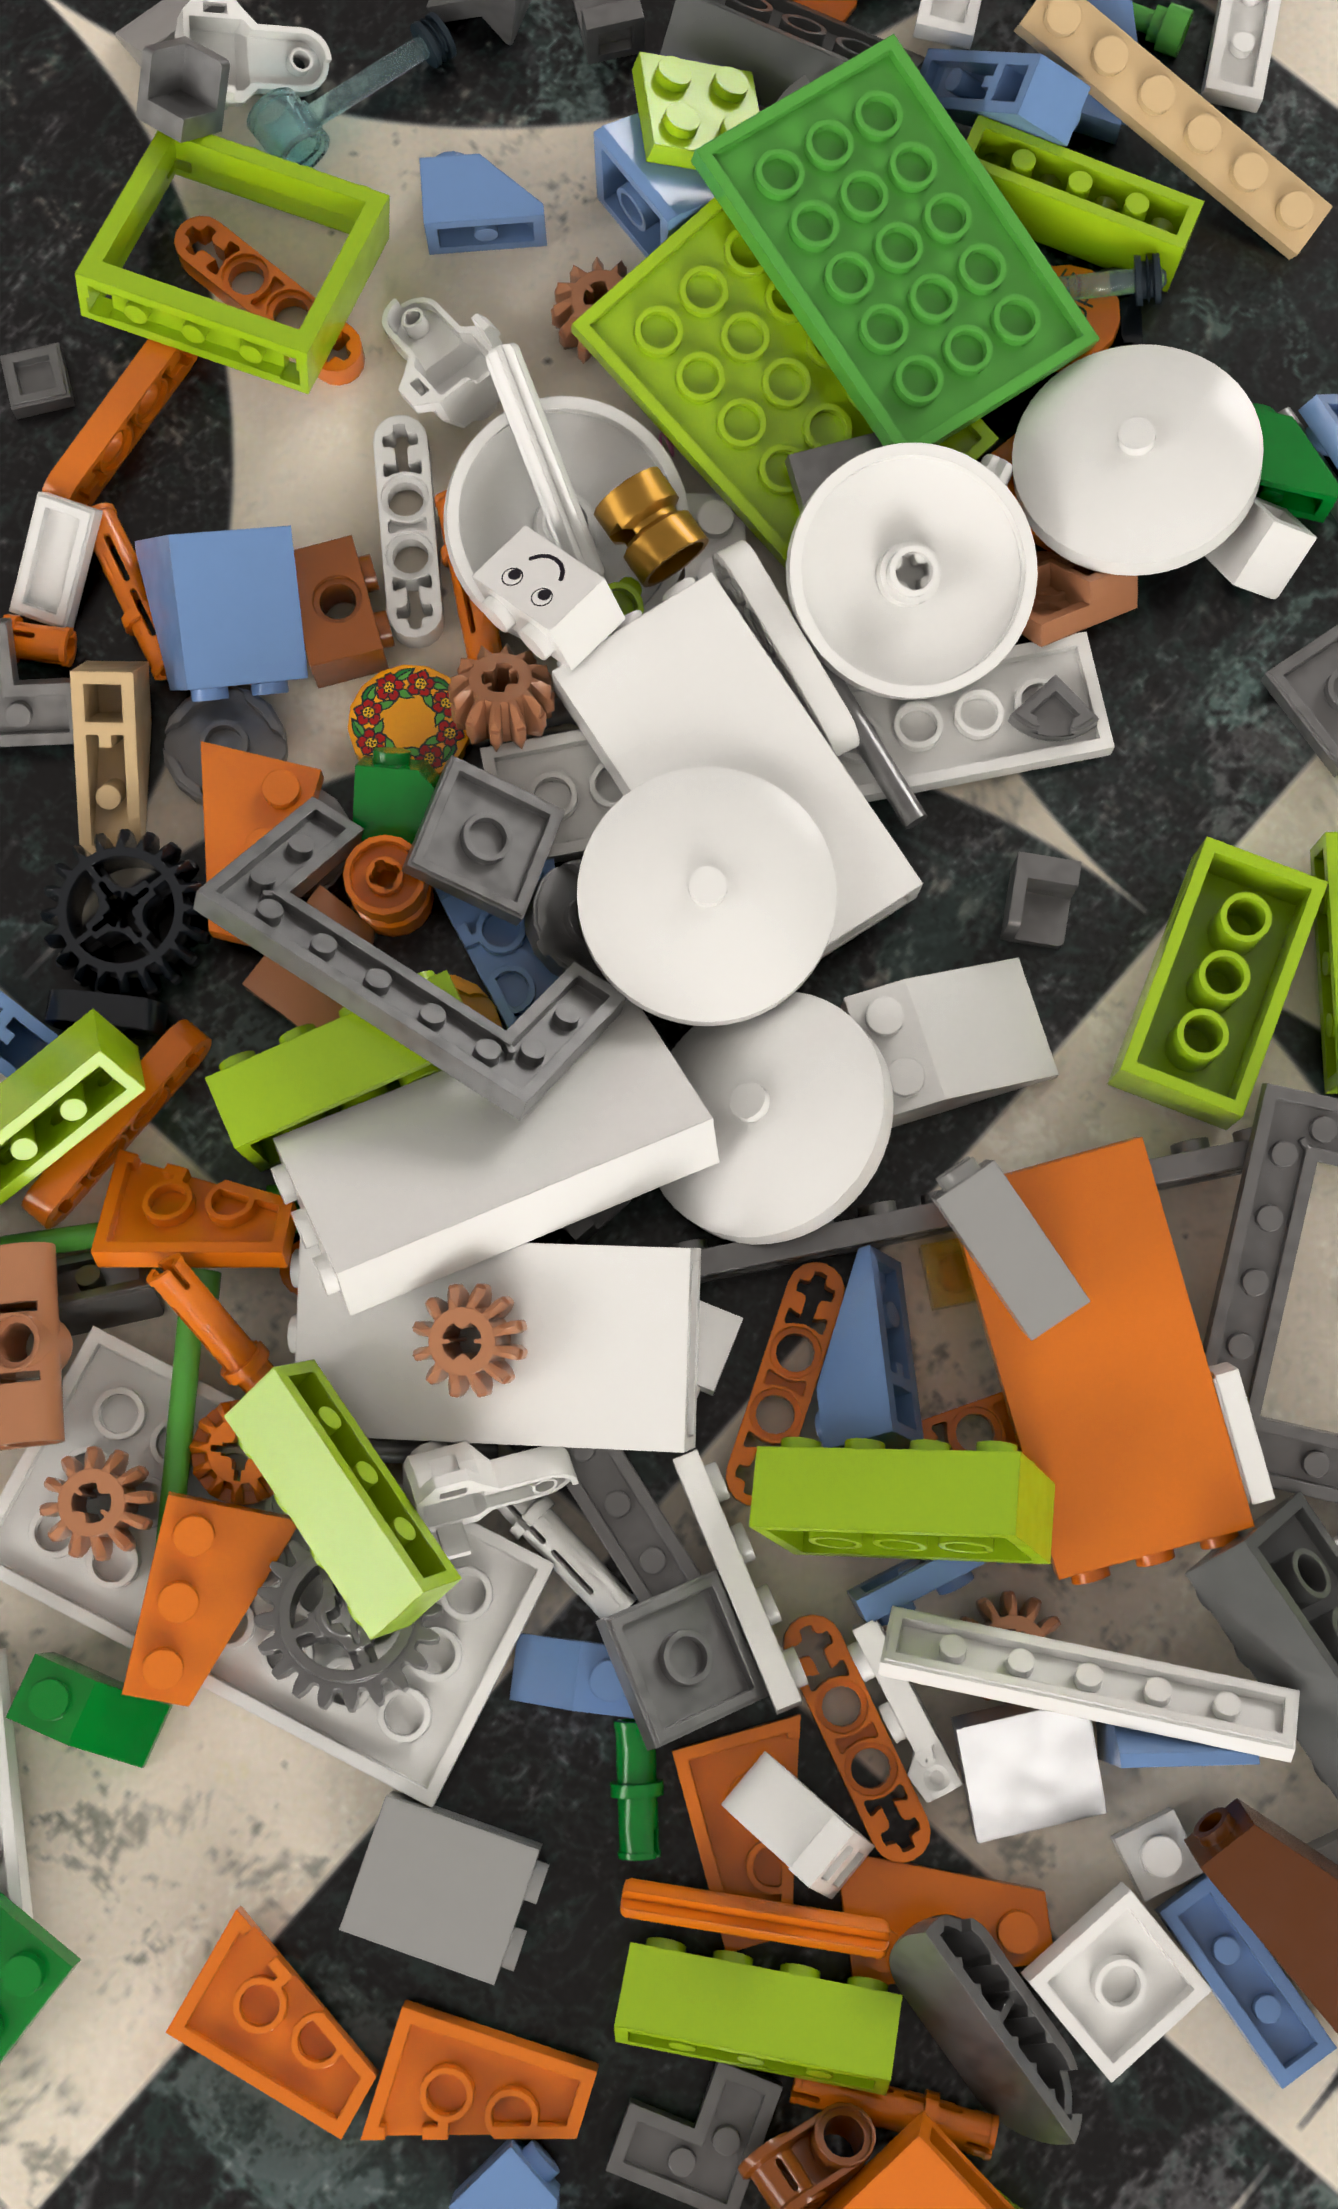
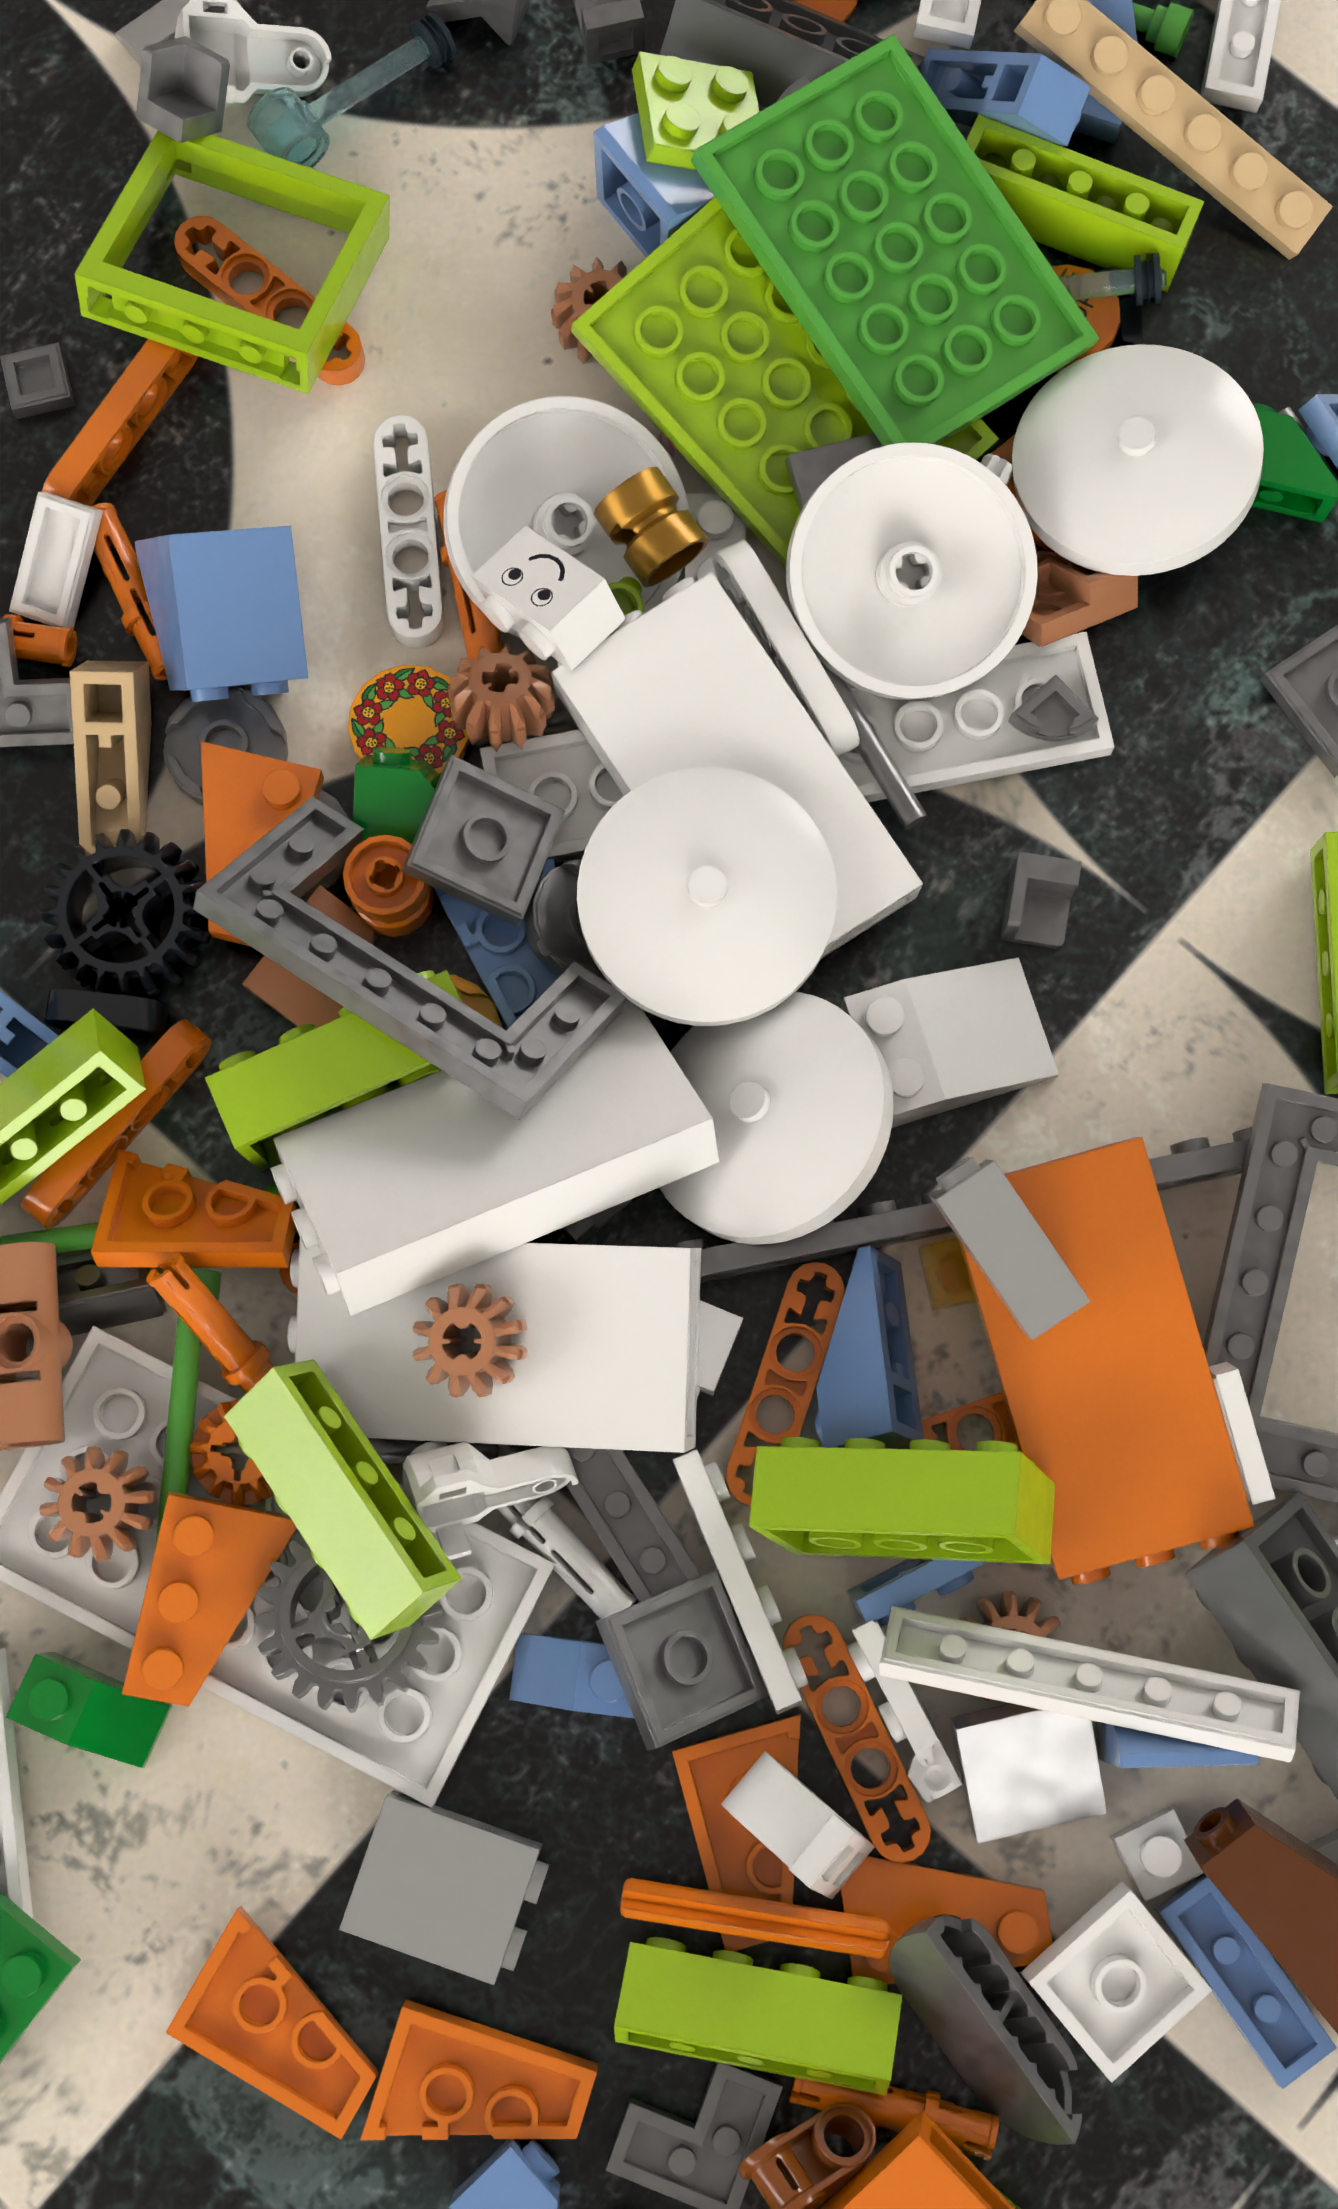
(346, 646): dark orange brick -> none
(444, 361): white piece -> none
(476, 206): medium blue slope -> none
(541, 455): white axle -> none
(636, 1794): green pin -> none
(1217, 983): lime brick -> none
(1263, 549): white panel -> none

